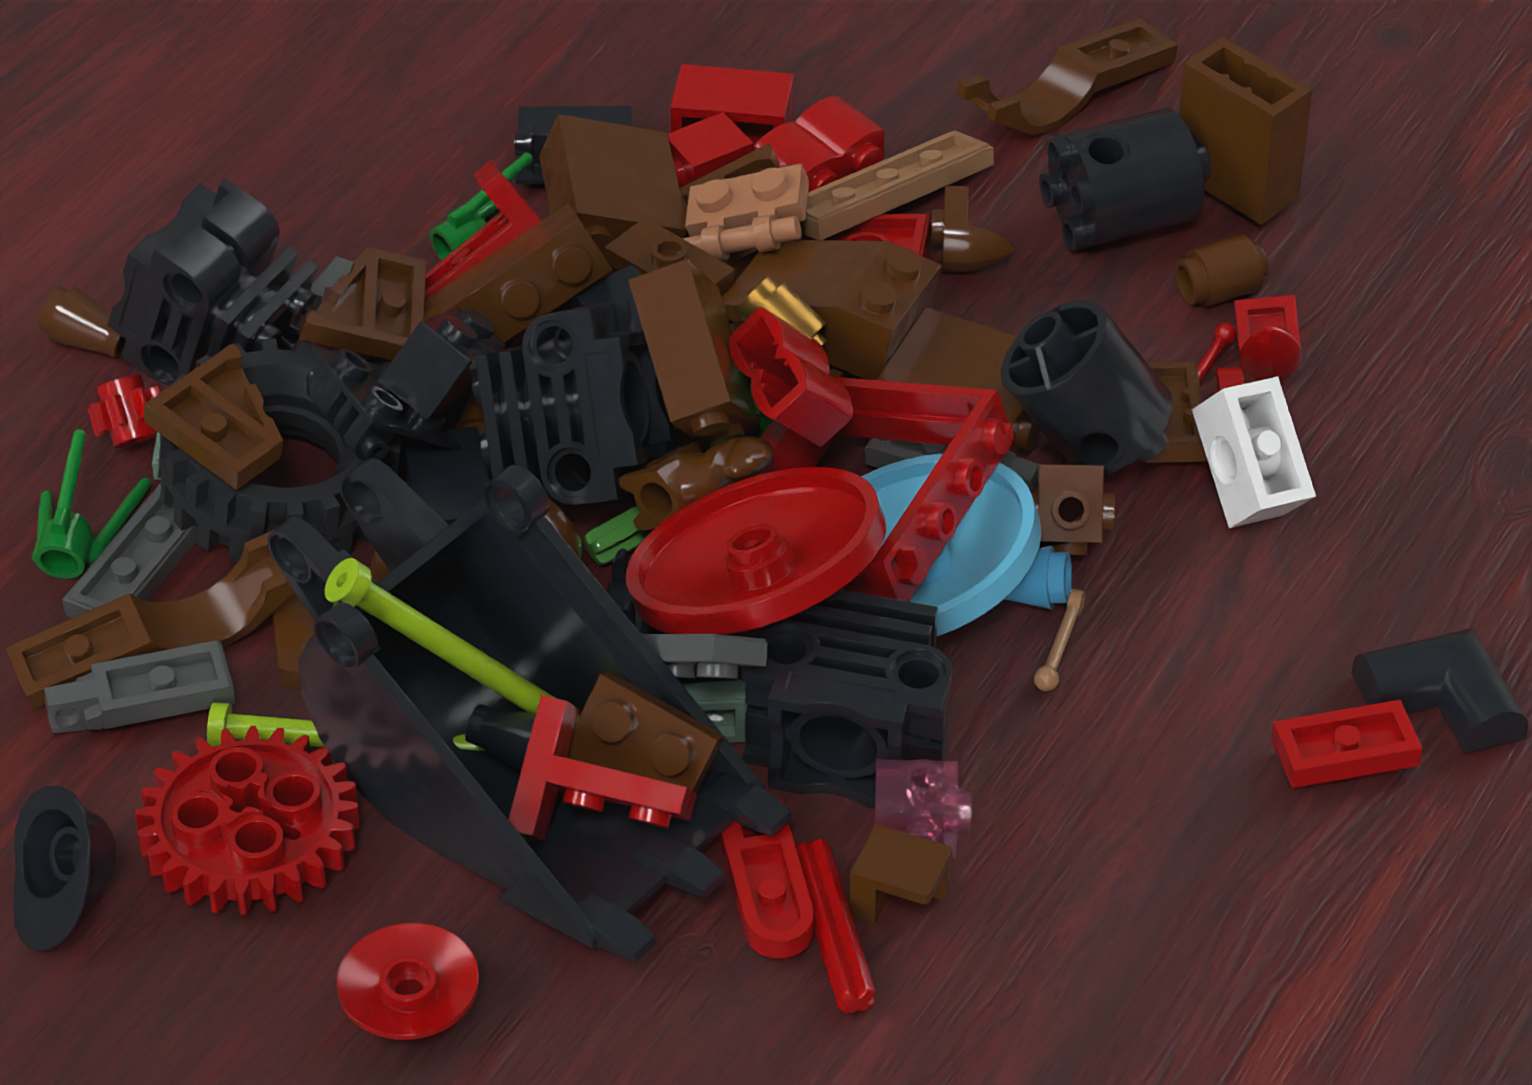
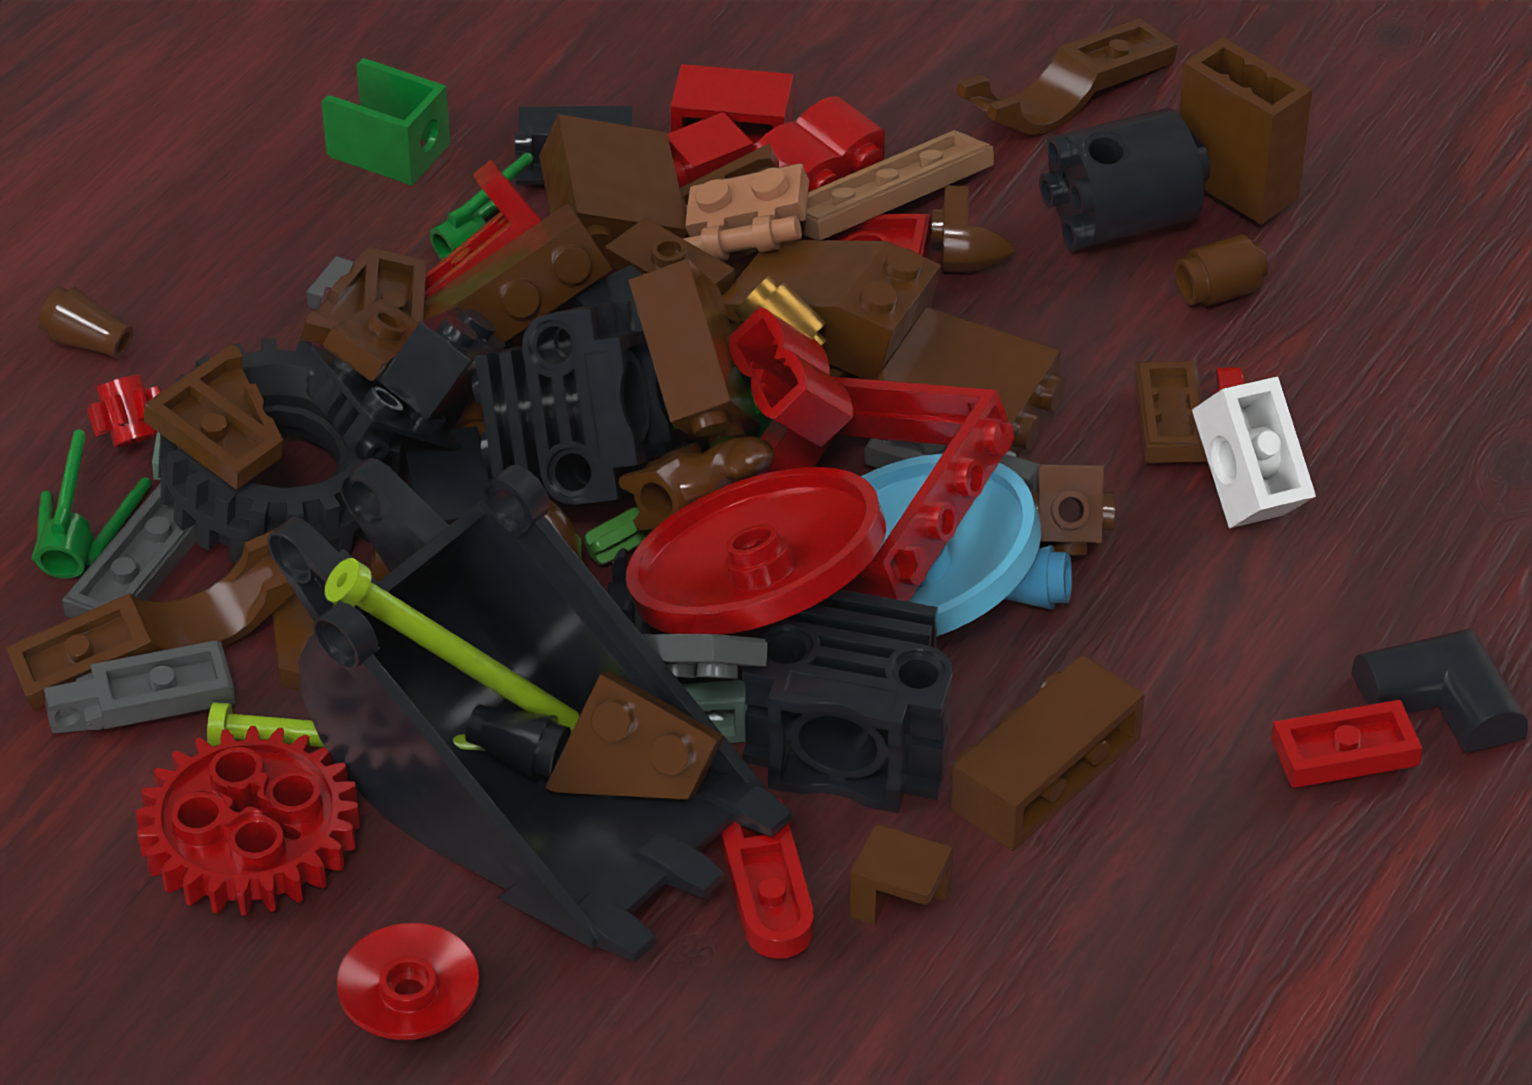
(60, 867): black piece -> none
(210, 285): black piece -> none
(371, 338): none -> reddish brown plate
(388, 123): none -> green piece
(585, 784): red bracket -> none
(836, 929): red axle -> none
(922, 799): clear pink brick -> none
(1046, 677): medium nougat hinge -> none
(1046, 751): none -> reddish brown brick
(1088, 388): black cylinder -> none
(1224, 335): red hinge -> none
(1268, 336): red plate -> none

